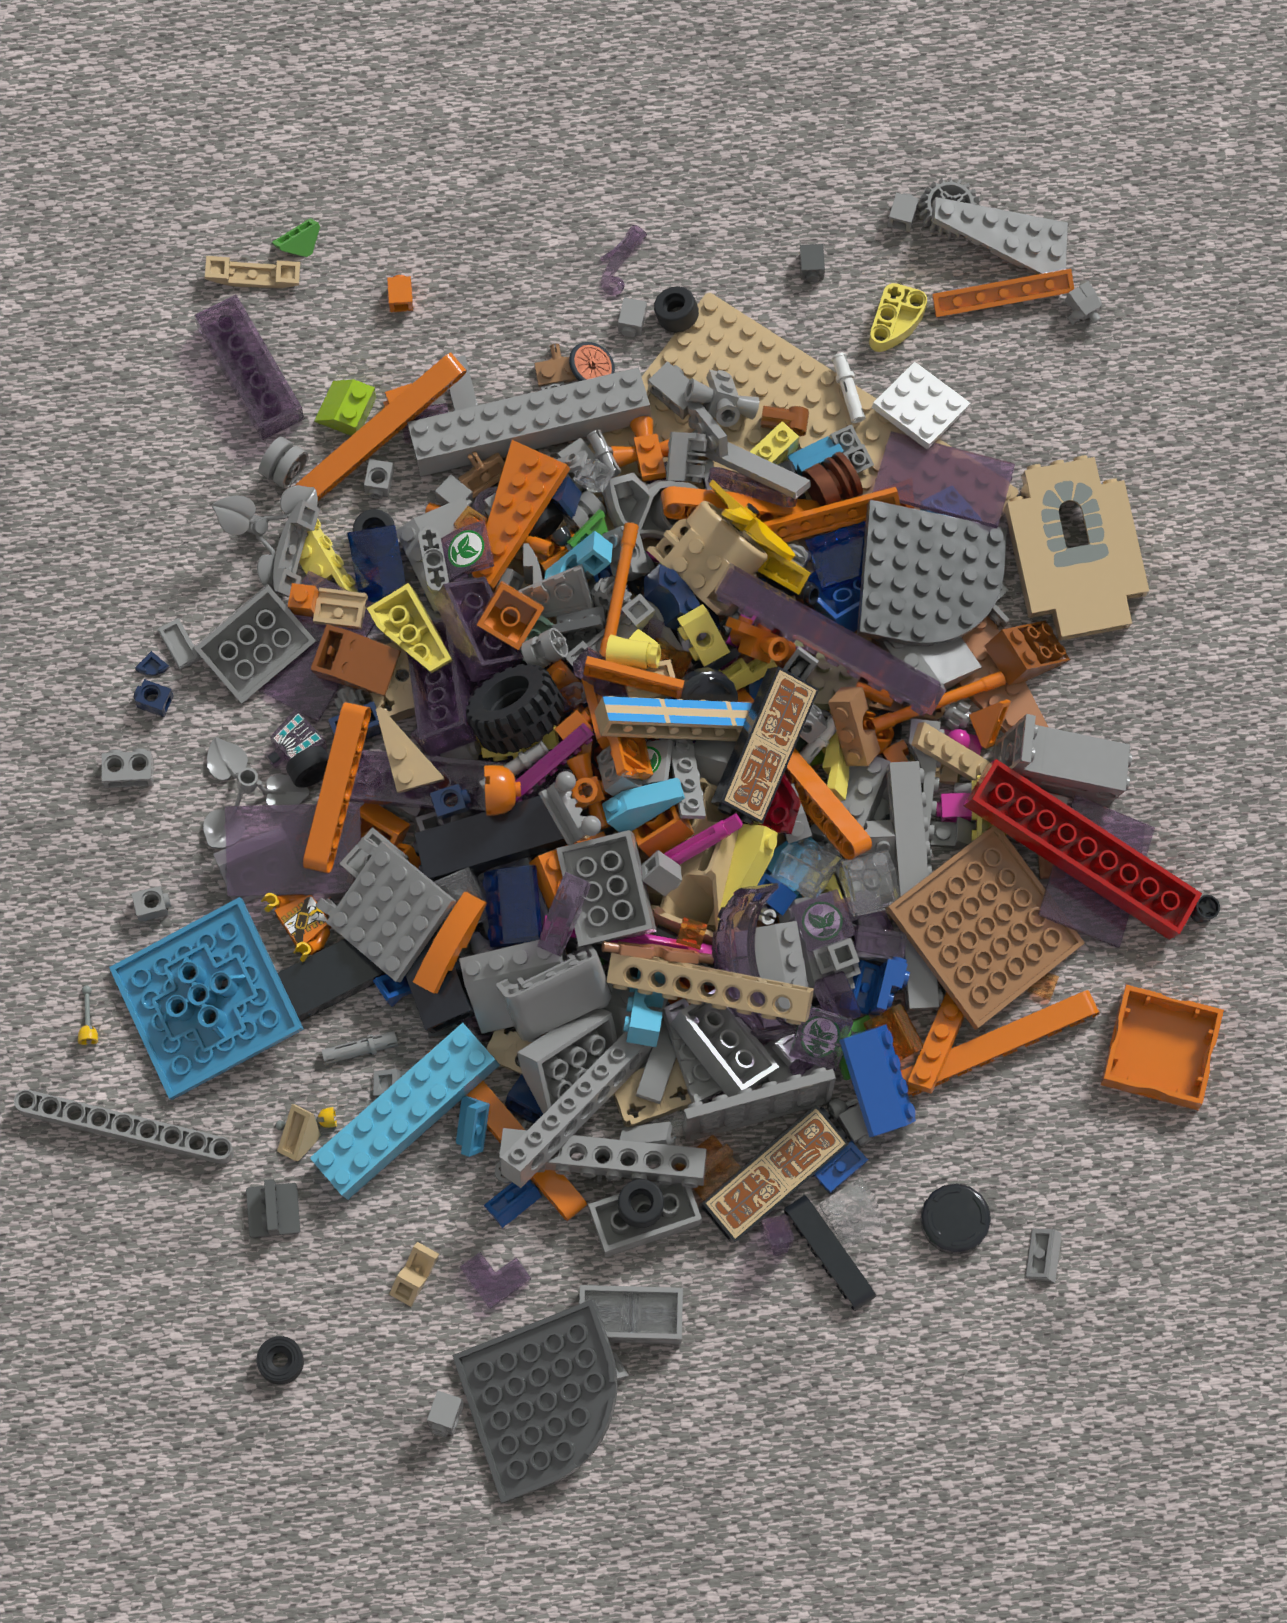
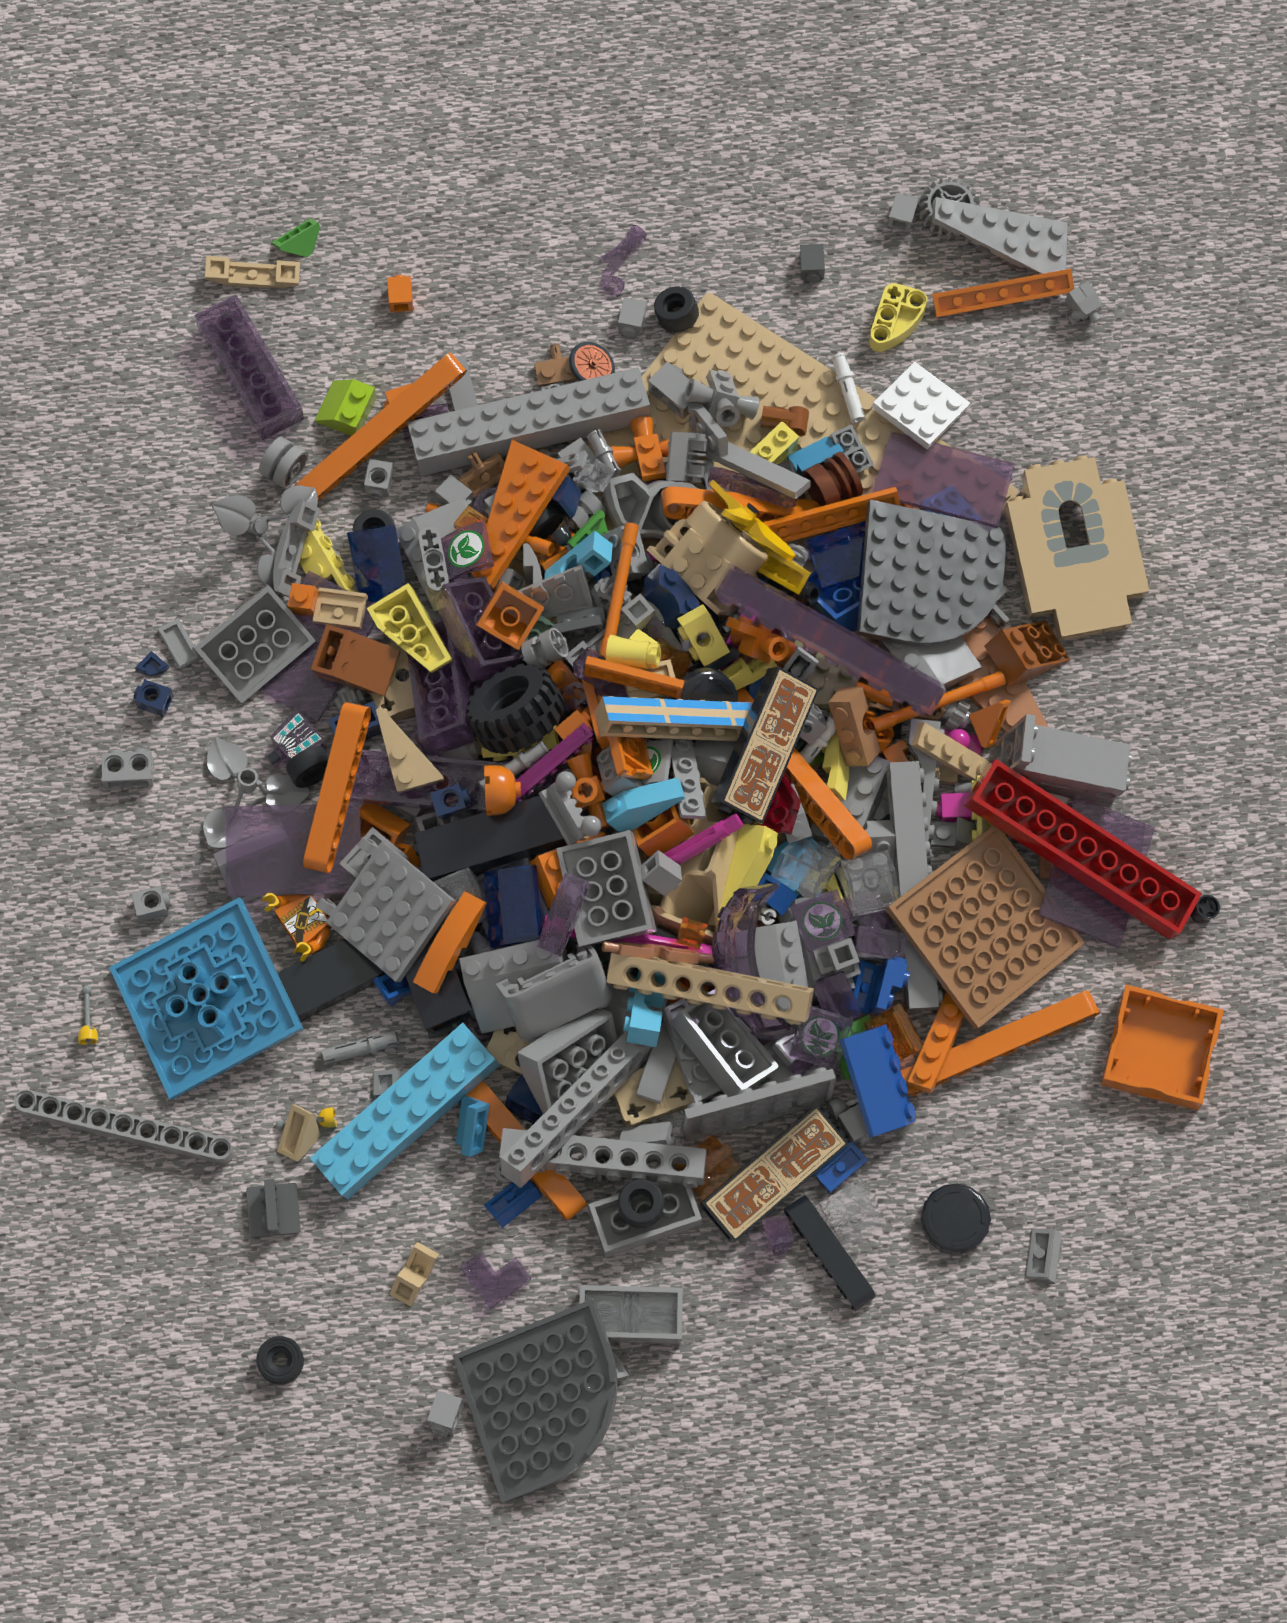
(1045, 986): clear orange tile -> none

